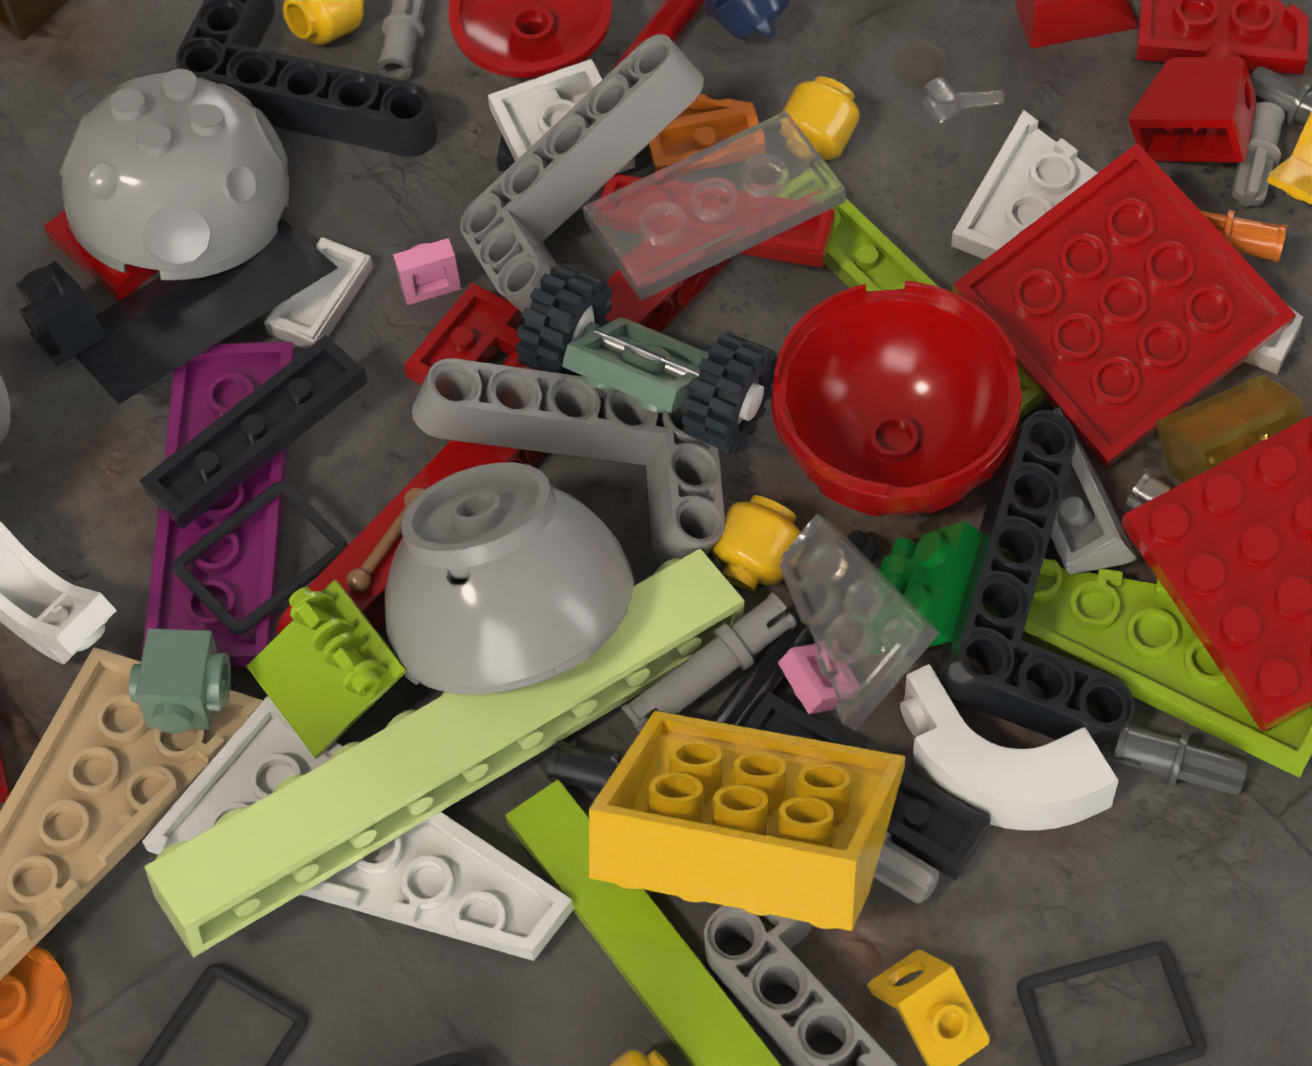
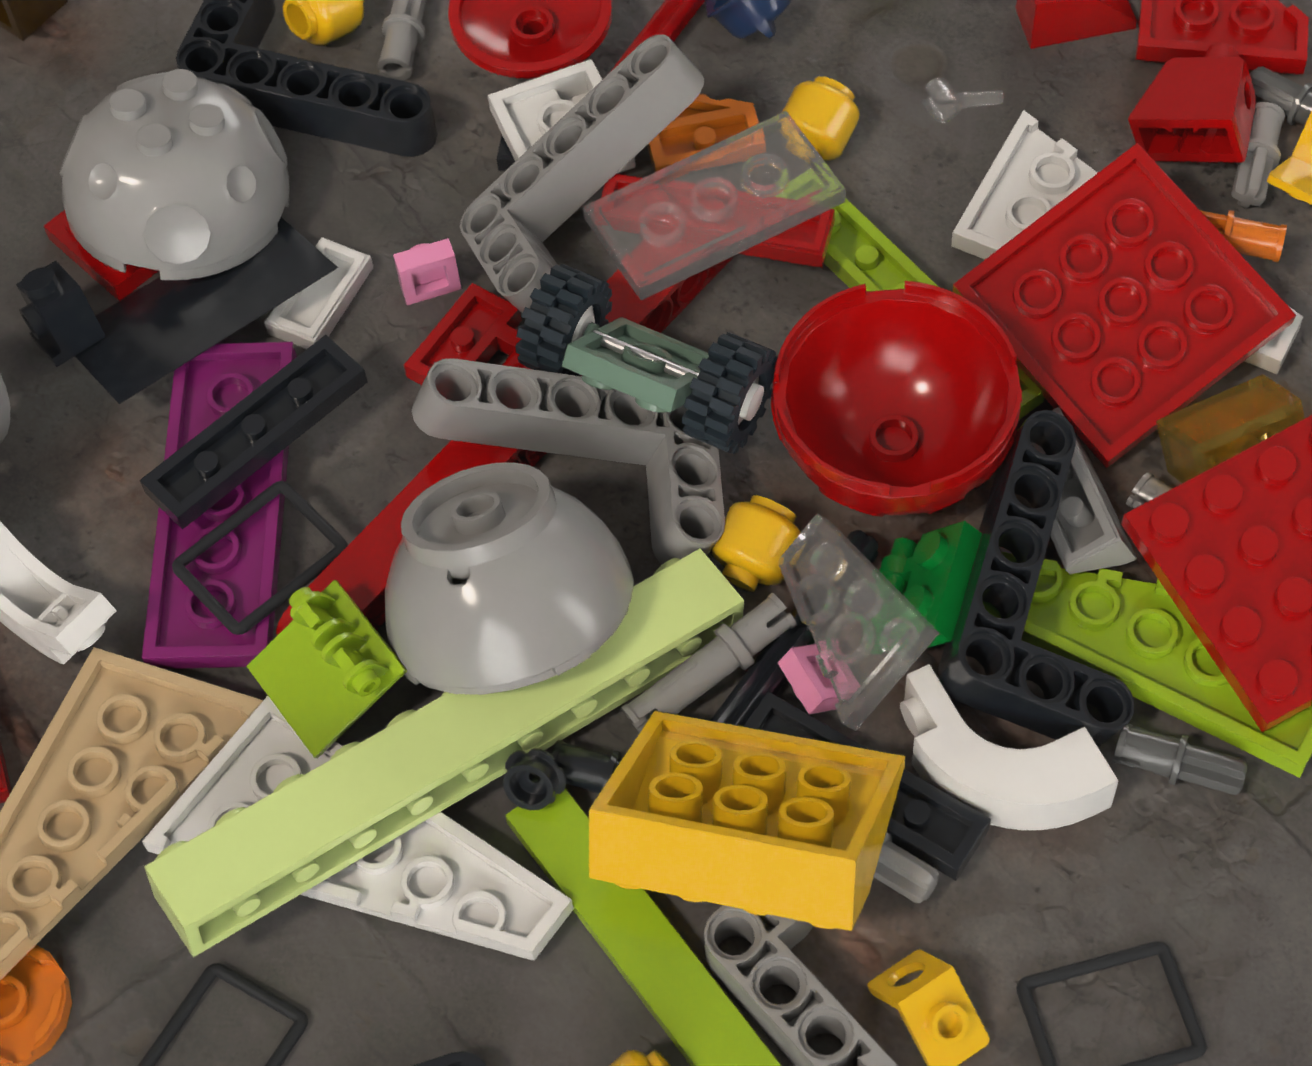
(180, 680): sand green brick -> none
(359, 578): medium nougat hinge -> none
(527, 790): none -> black plate

